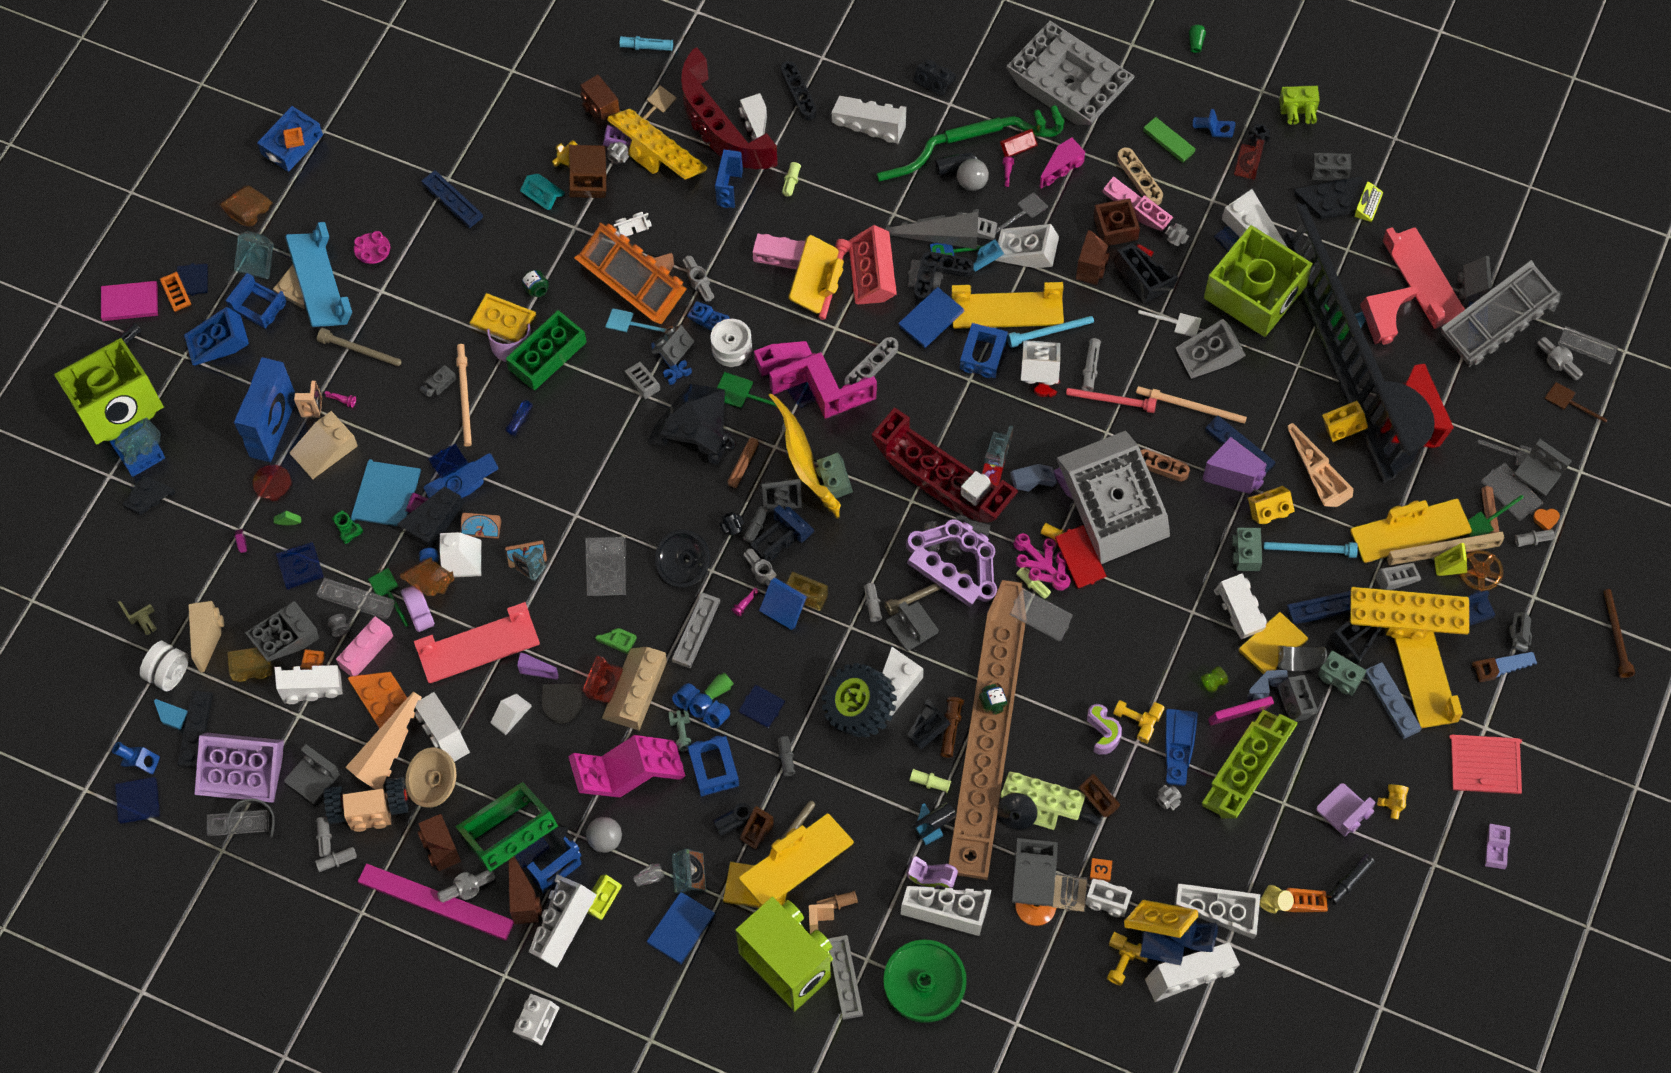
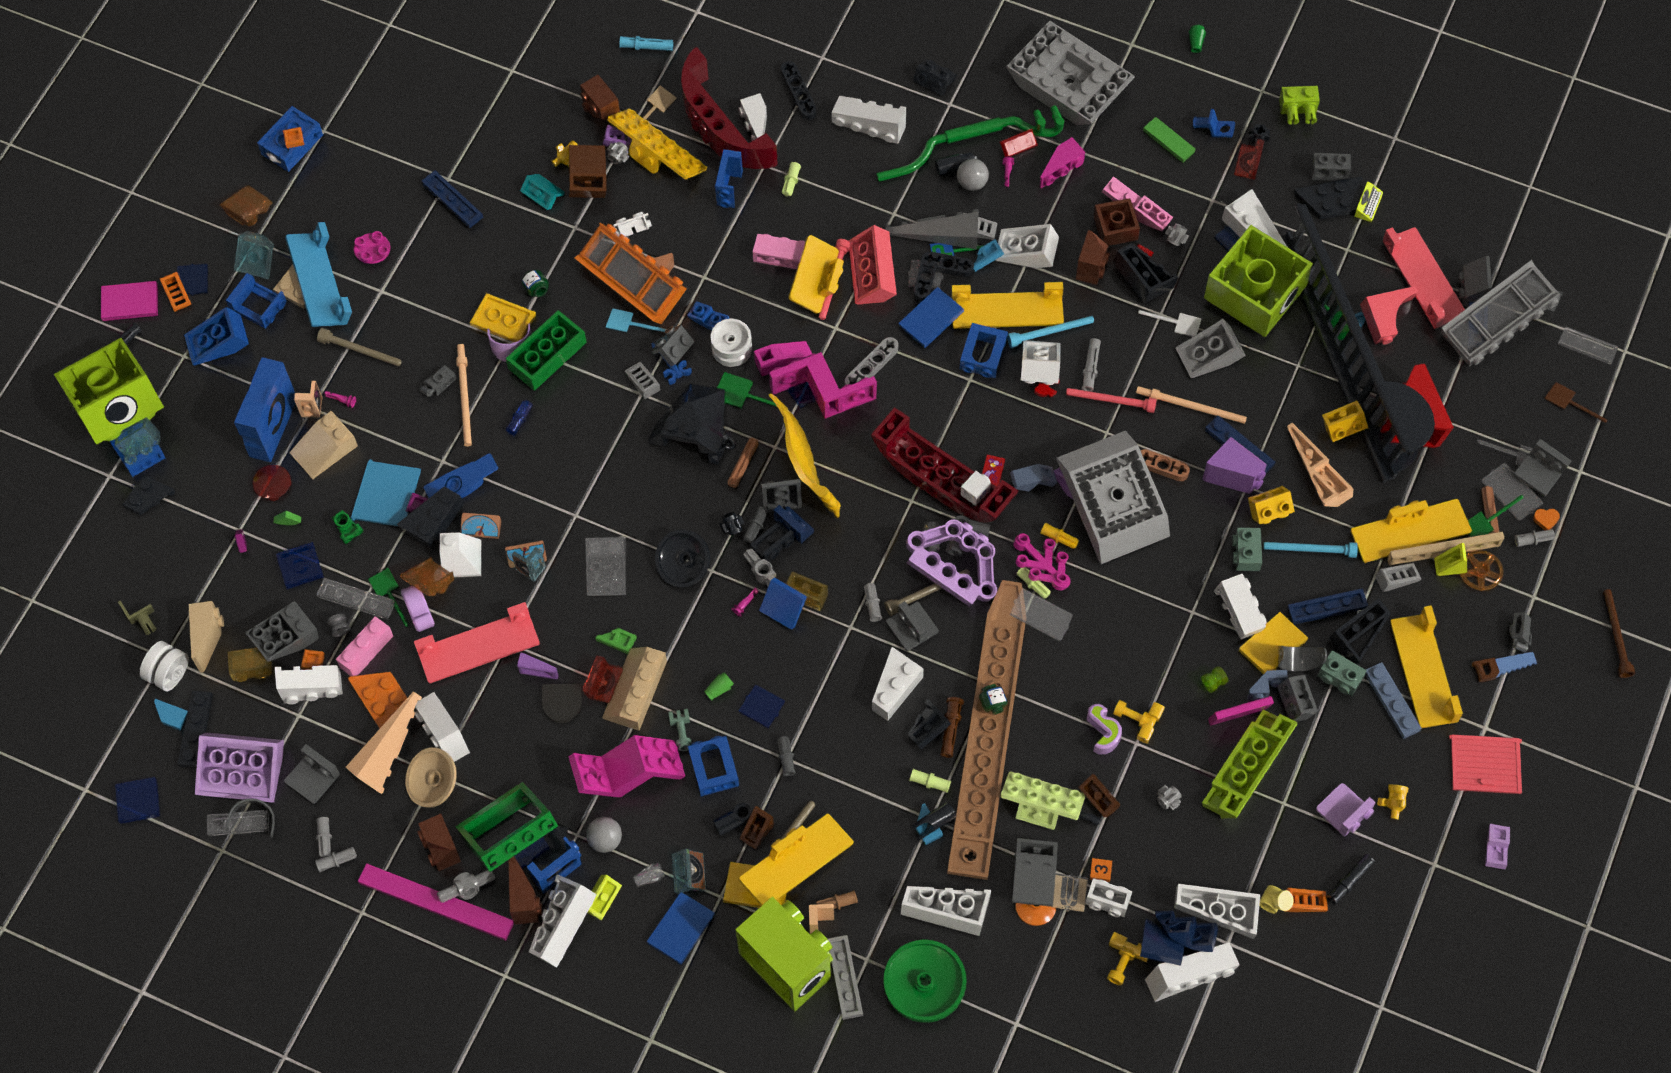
(135, 757): blue bracket -> none
(366, 808): brick -> none
(427, 553): blue tile -> none
(448, 461): clear blue piece -> none
(509, 713): white slope -> none
(536, 1019): white brick -> none
(696, 630): light grey plate -> none
(701, 705): blue piece -> none
(702, 284): light grey axle -> none
(834, 475): sand green brick -> none
(874, 694): black wheel -> none
(931, 875): lavender animal -> none
(998, 448): clear light blue panel -> none
(1018, 804): black dish -> none
(1031, 205): clear piece -> none
(1080, 556): red piece -> none
(1136, 178): tan beam -> none
(1161, 918): yellow tile -> none
(1179, 744): blue piece -> none
(1409, 612): yellow bracket -> none
(1479, 607): dark blue bracket -> none
(1560, 358): light grey axle -> none

